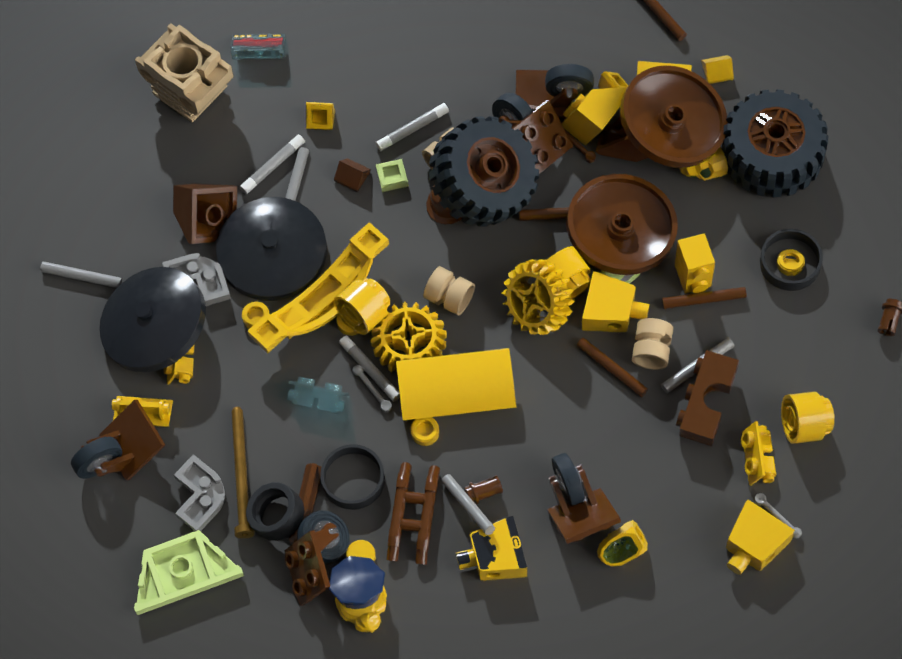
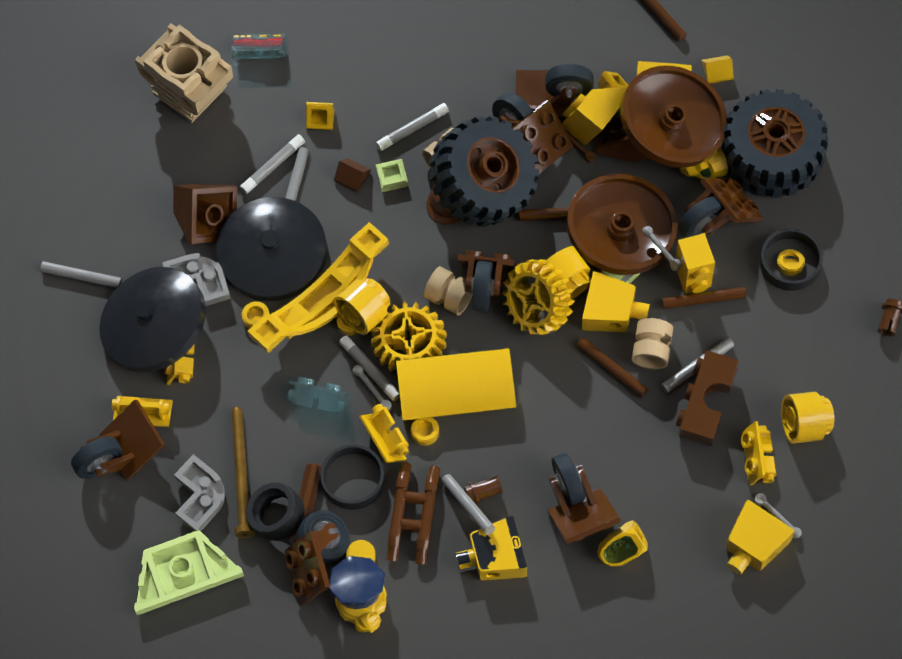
(390, 444): none -> yellow hinge
(483, 284): none -> plate
(675, 264): none -> light grey hinge
(716, 206): none -> reddish brown plate

